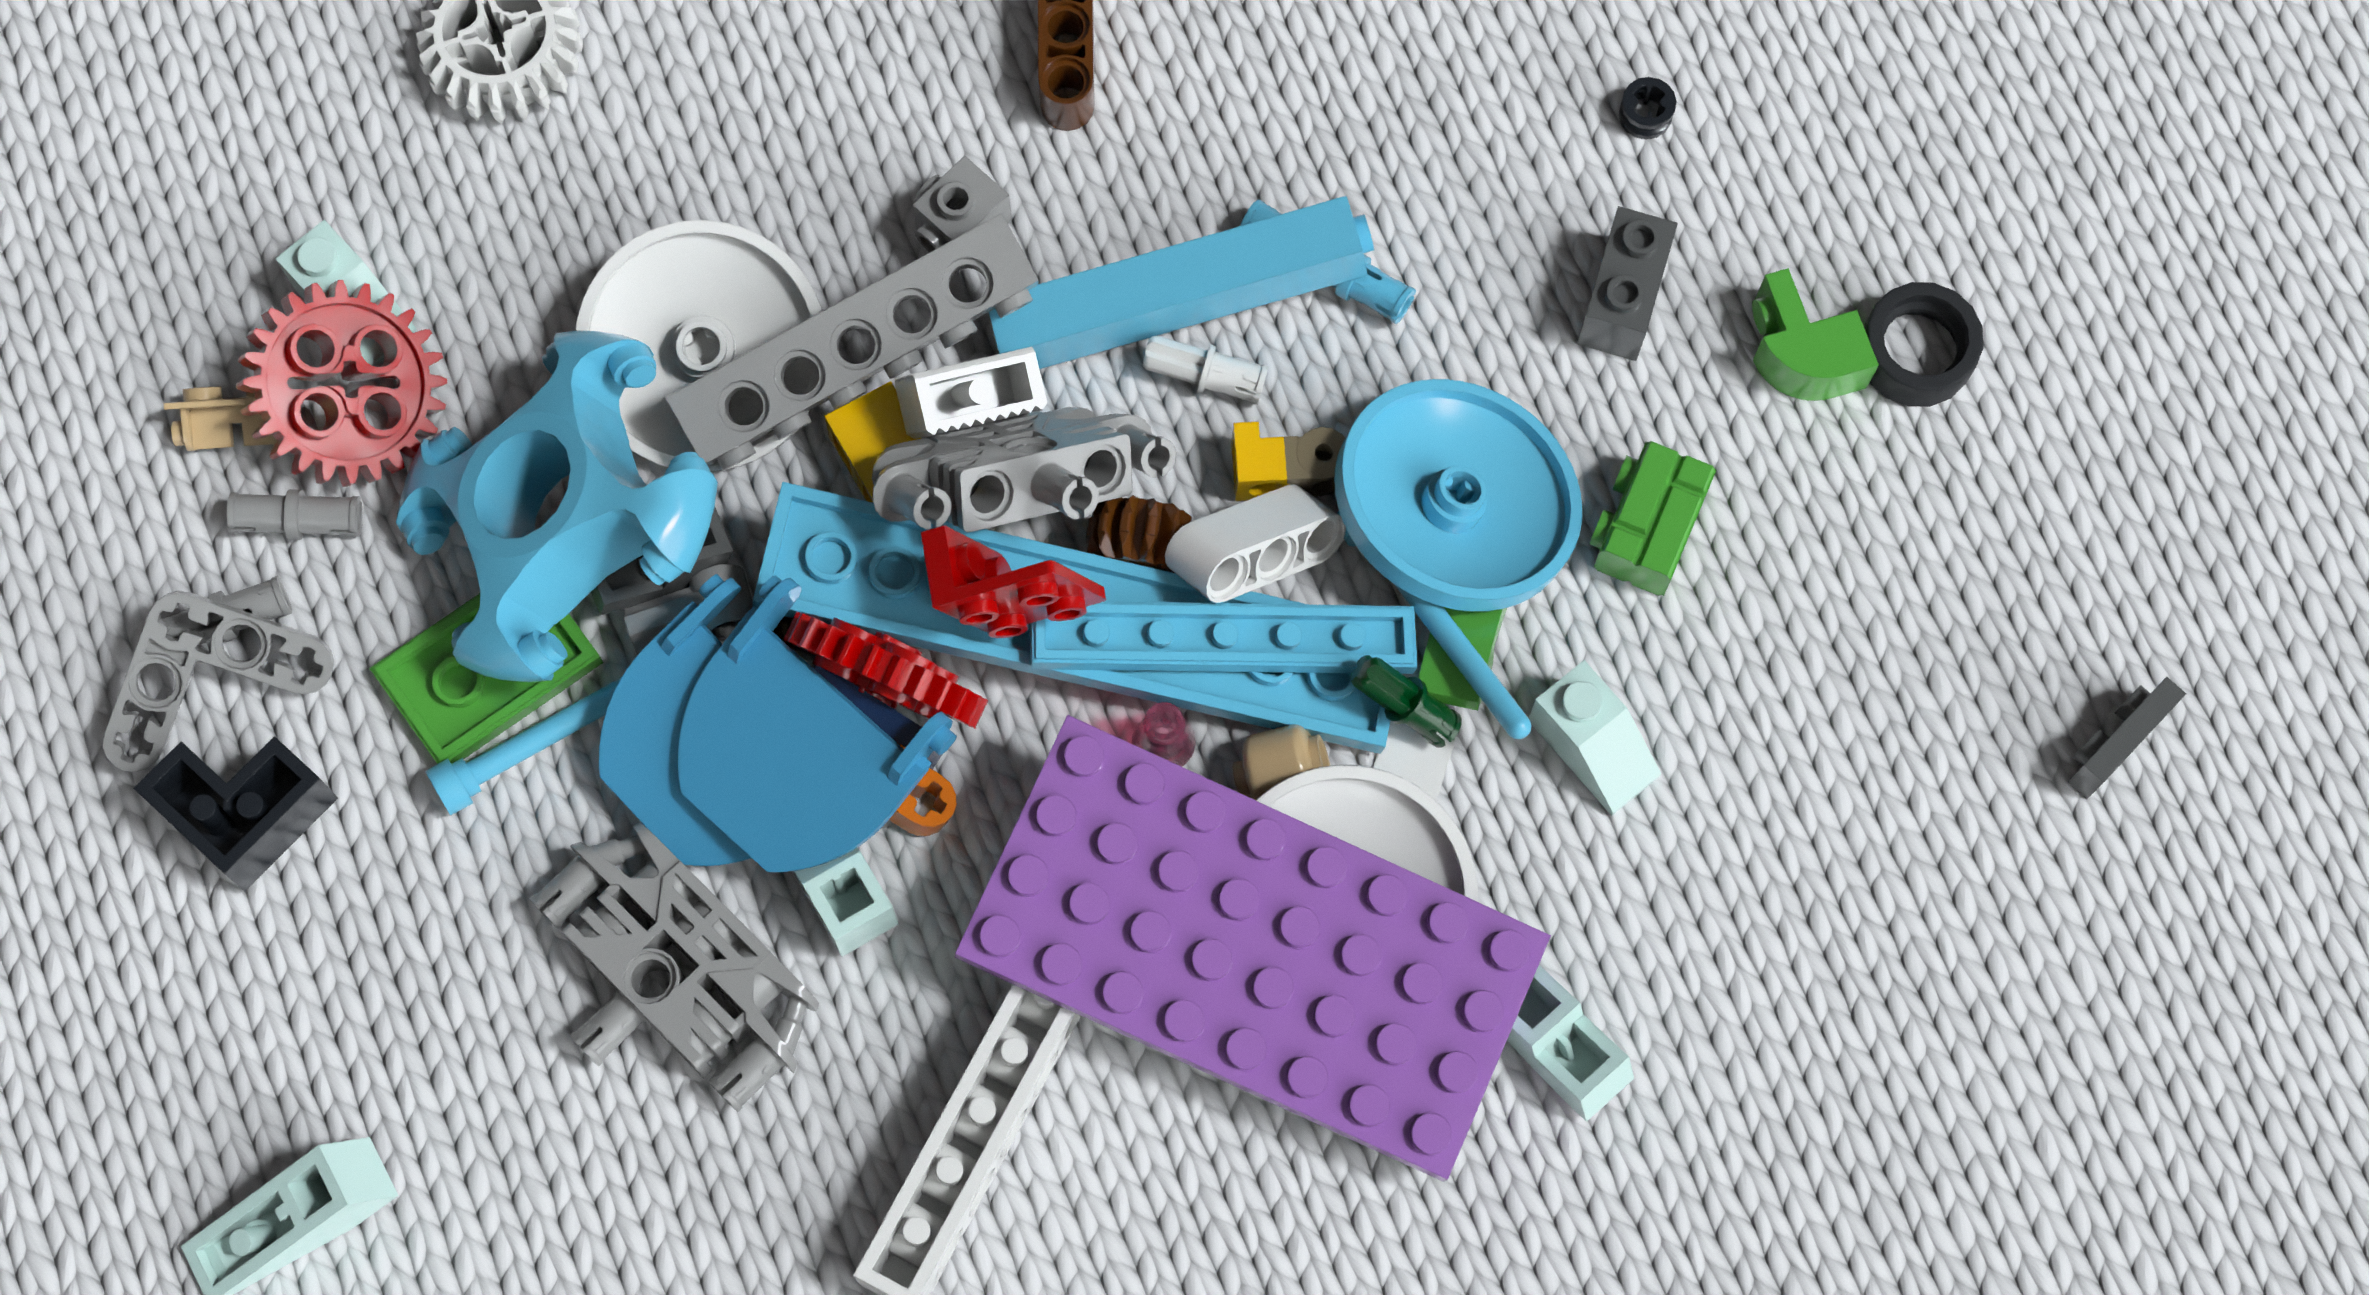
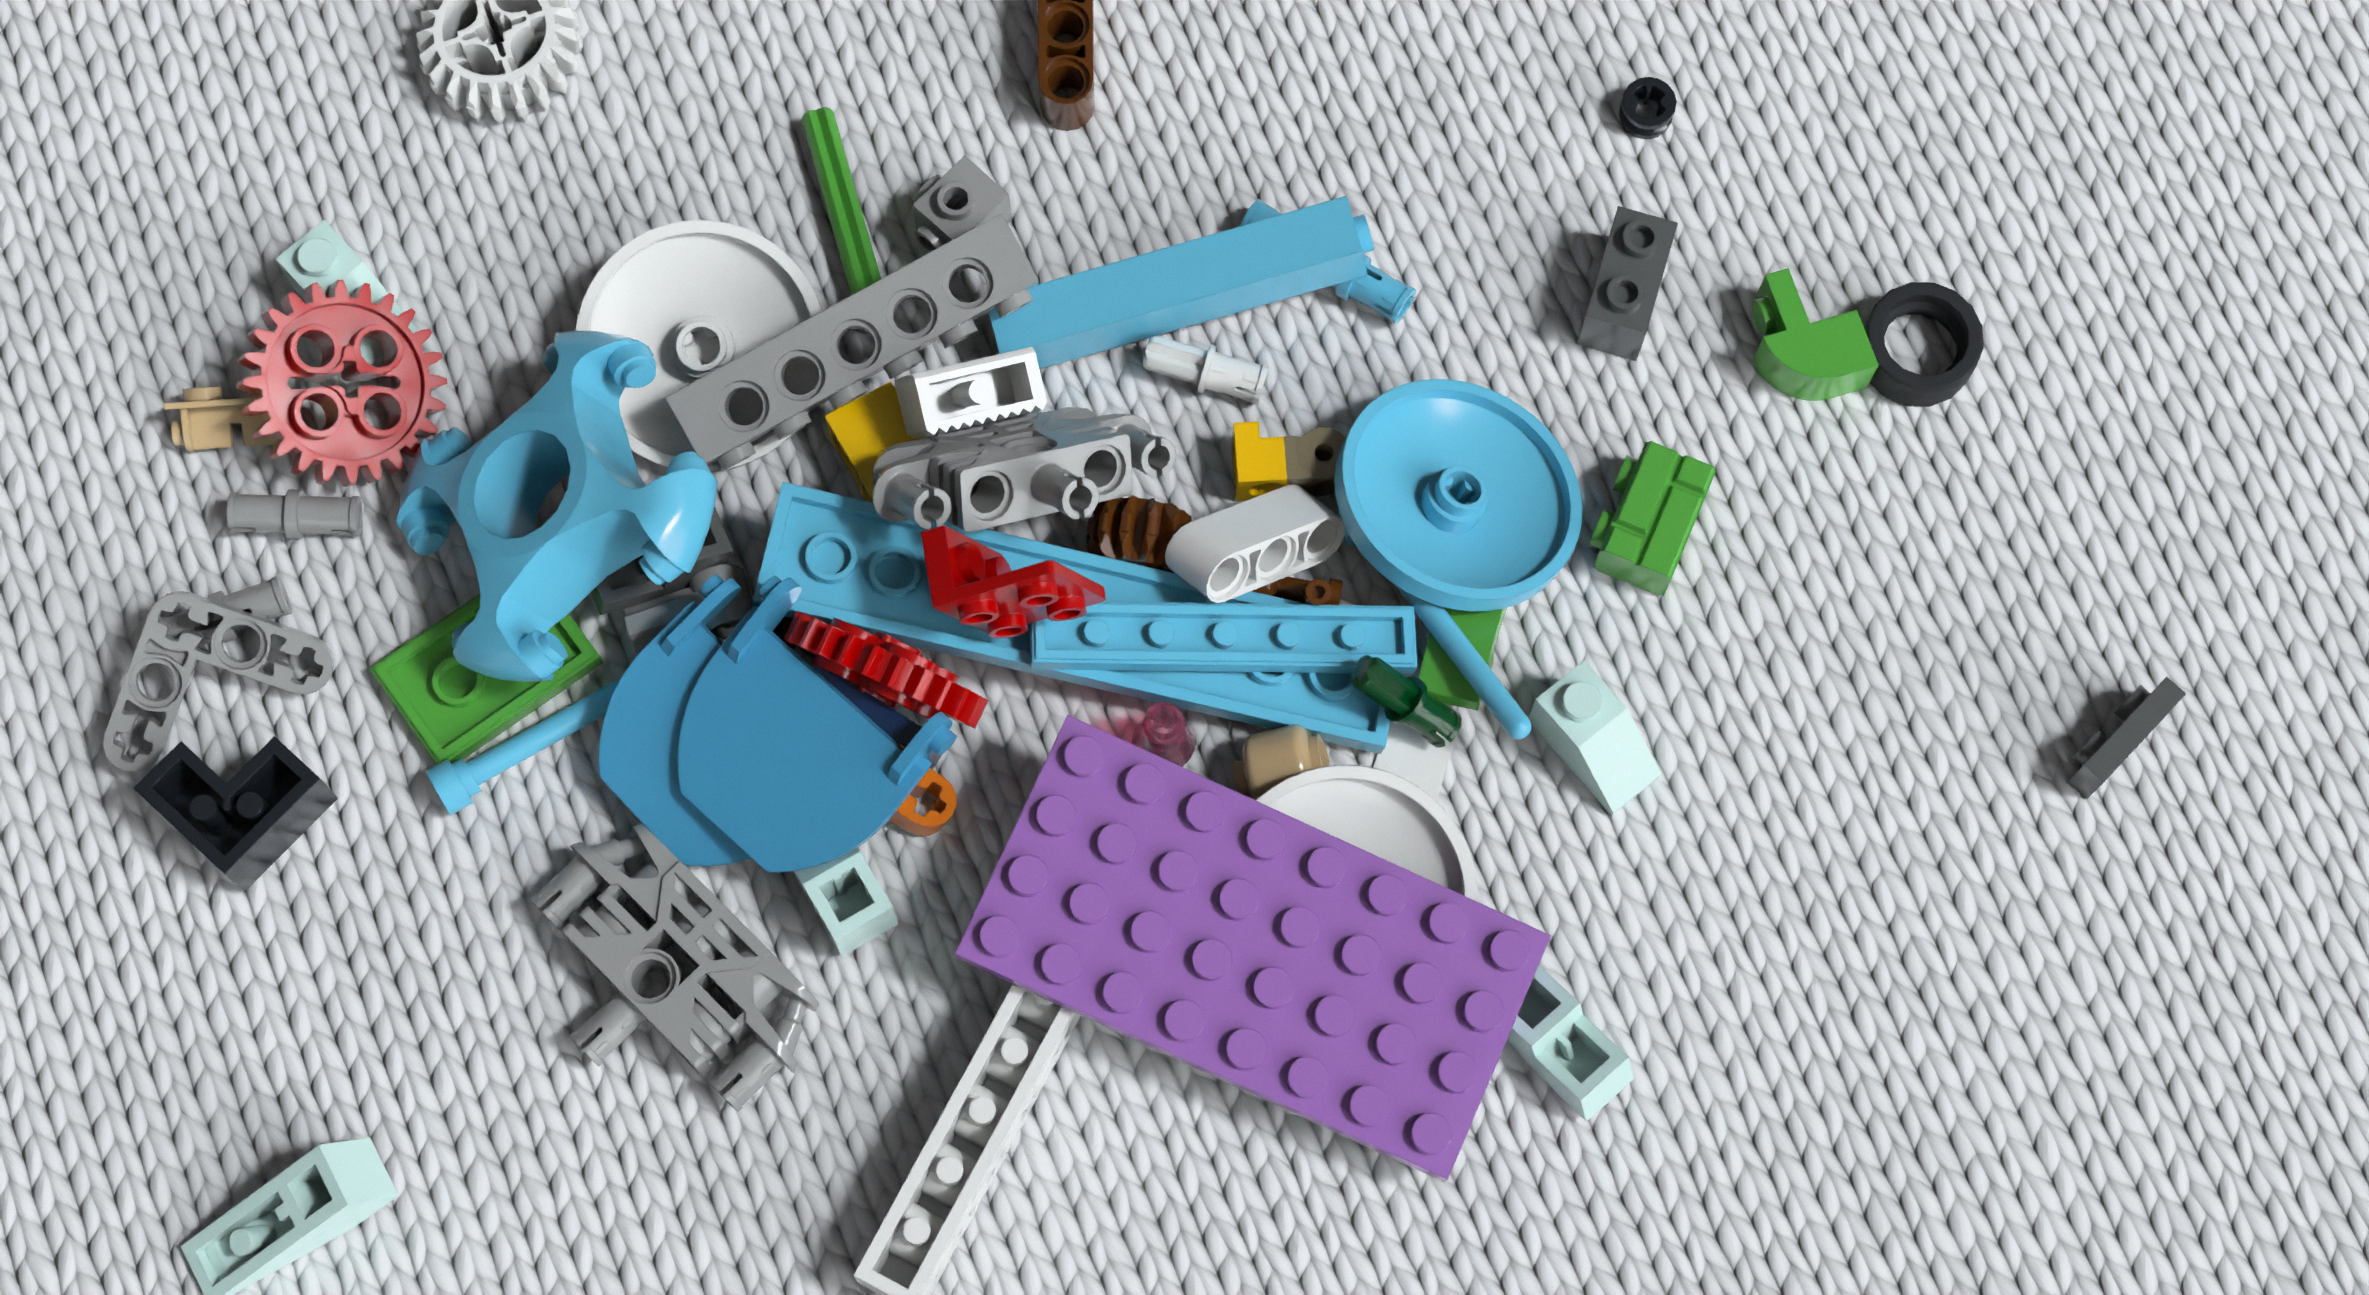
(841, 199): none -> bright green axle
(1305, 591): none -> reddish brown piece

